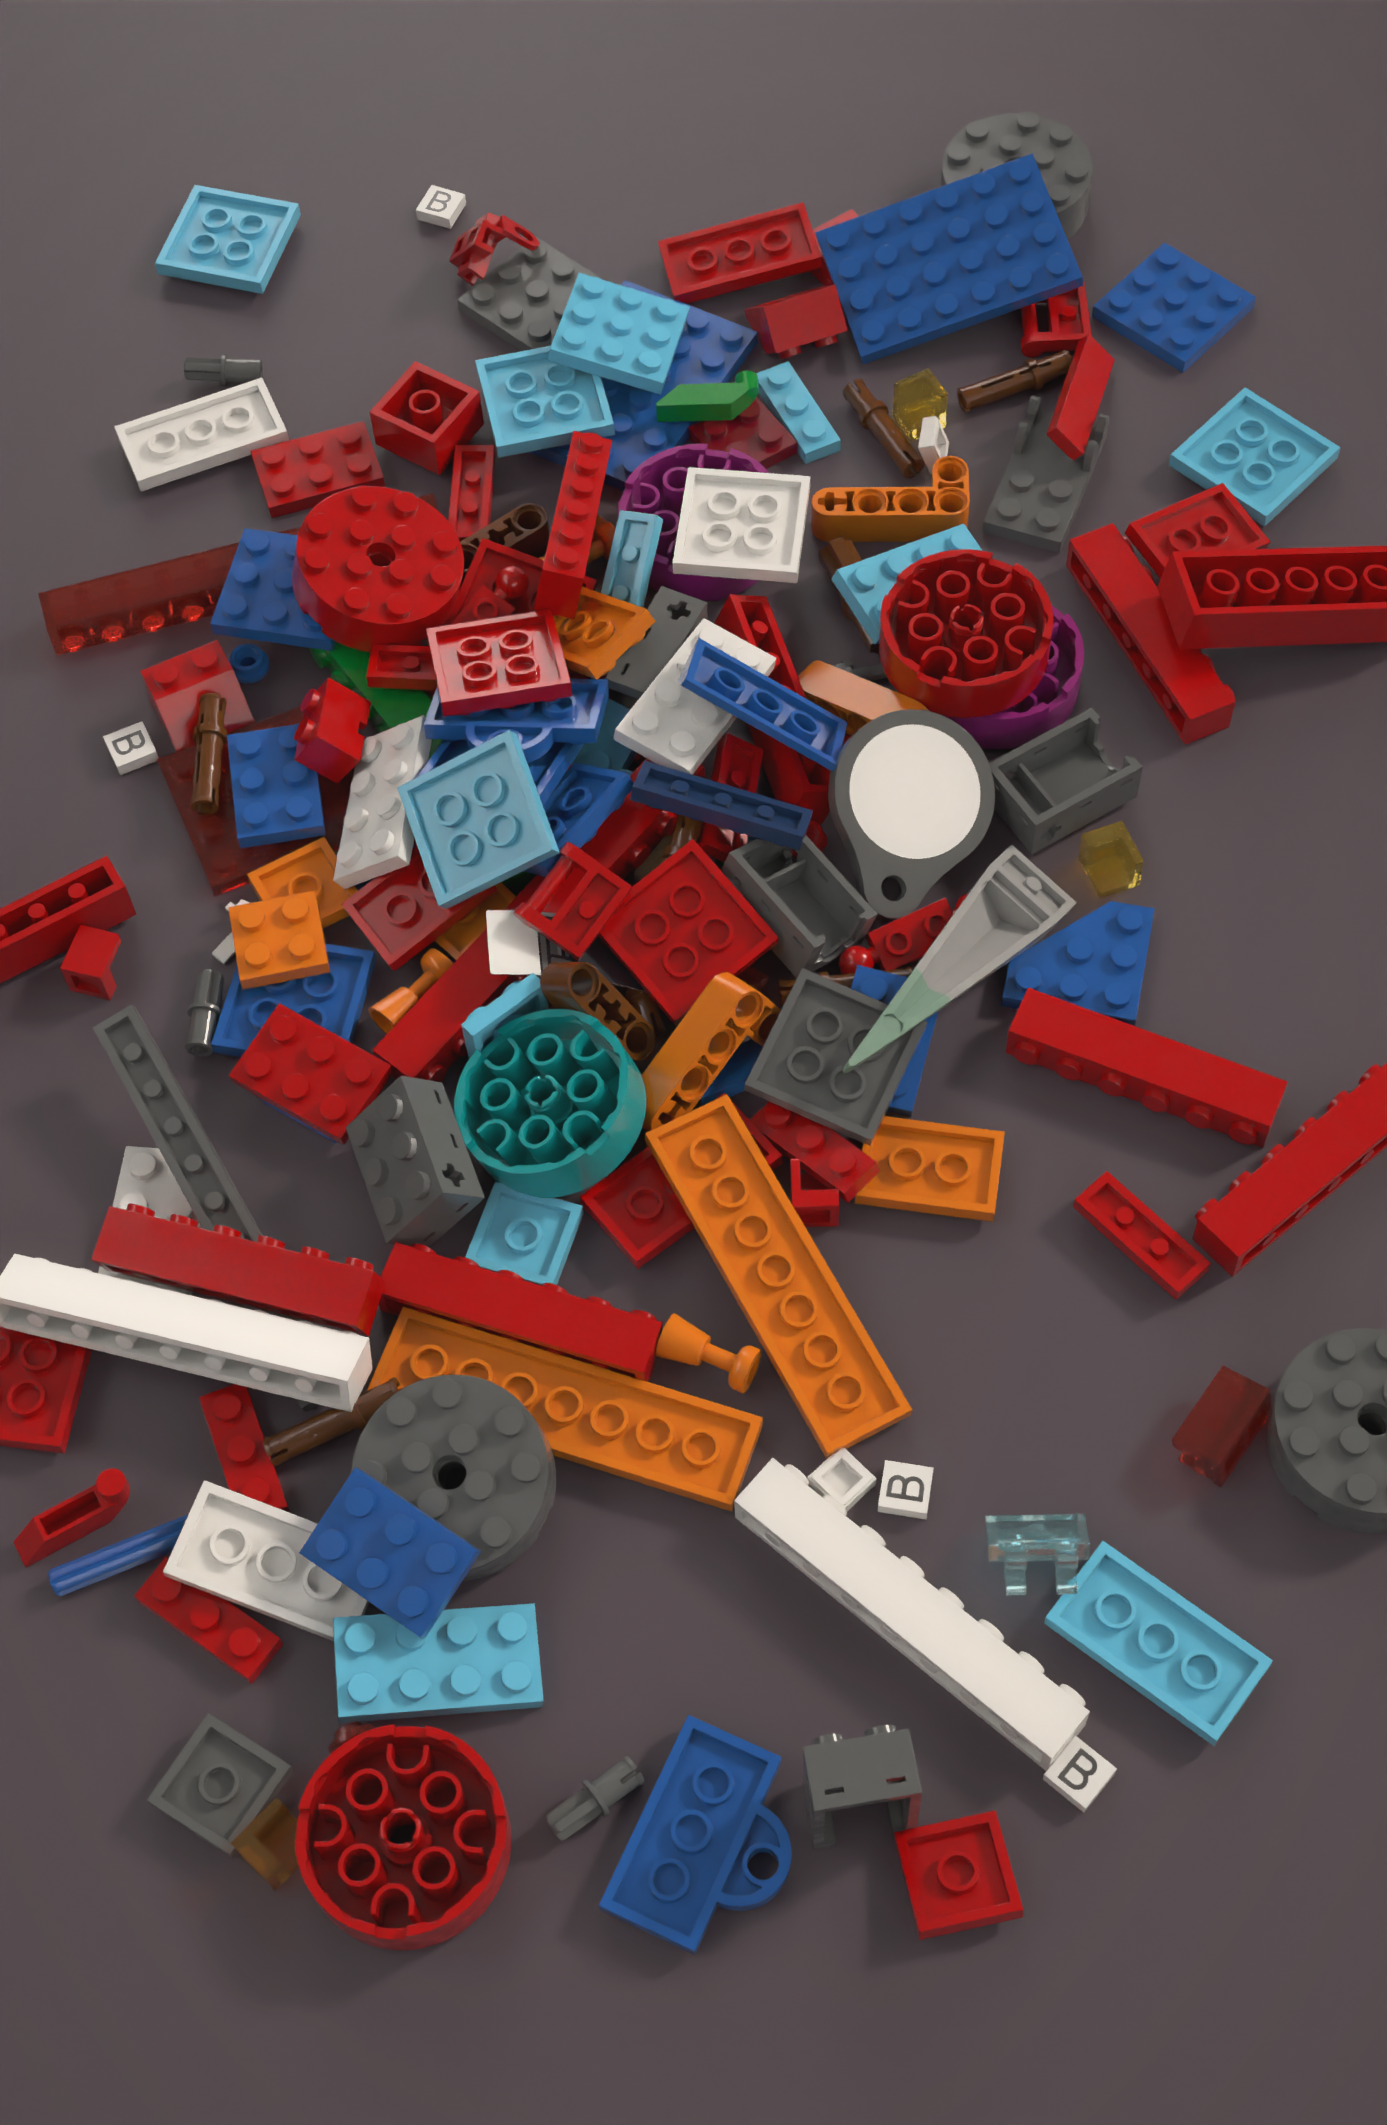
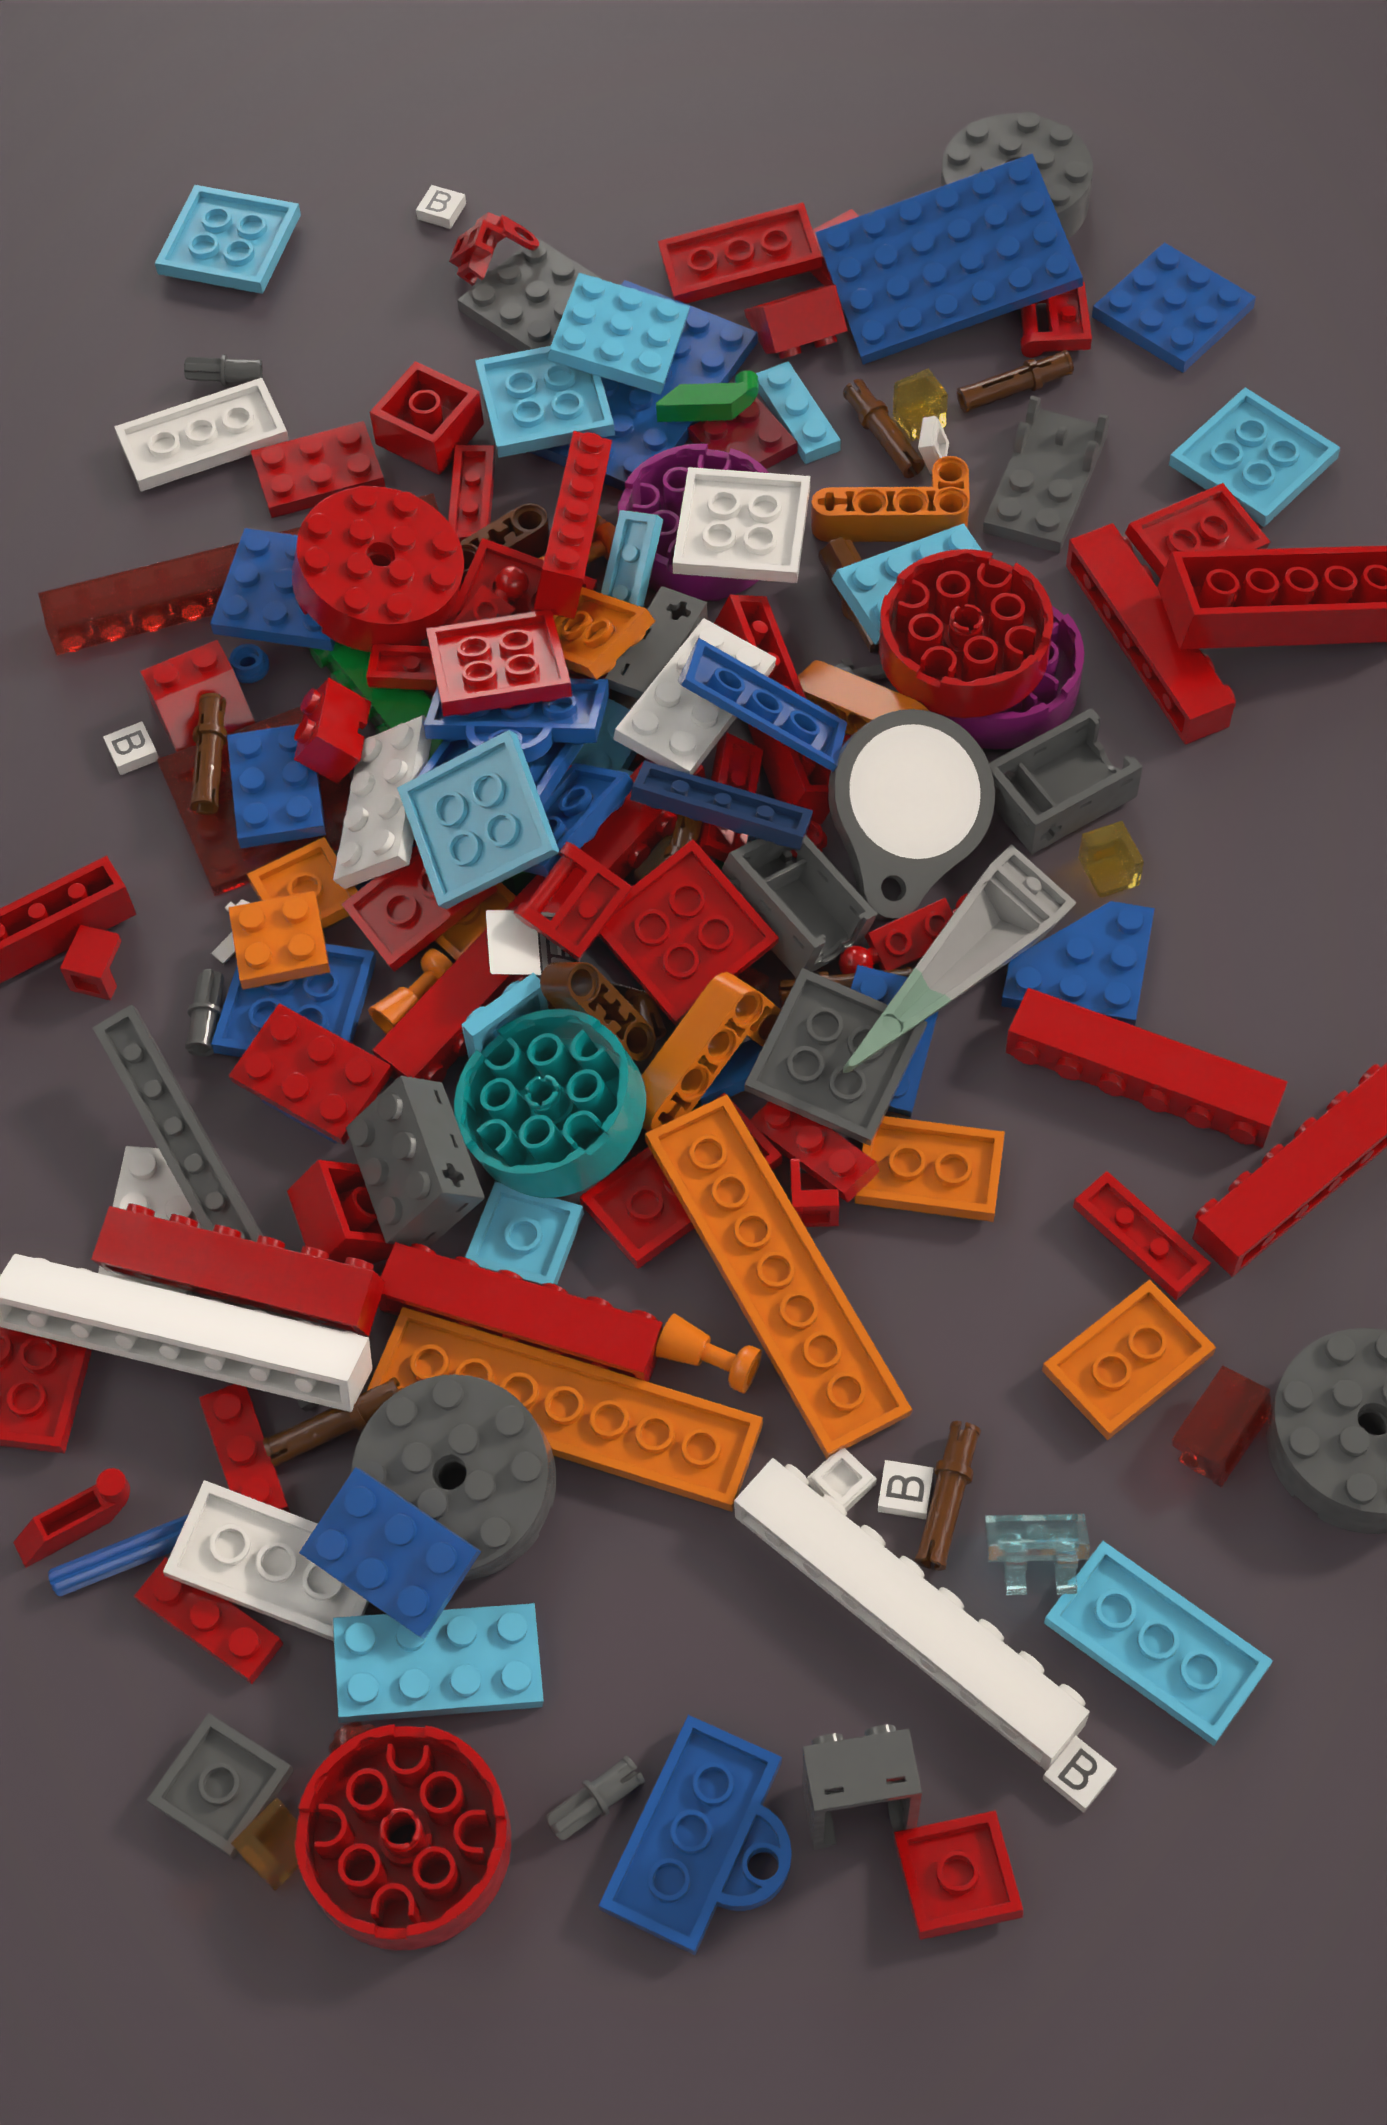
(338, 1213): none -> red slope
(953, 1476): none -> reddish brown pin
(1080, 397): red tile -> none
(1128, 1359): none -> orange plate

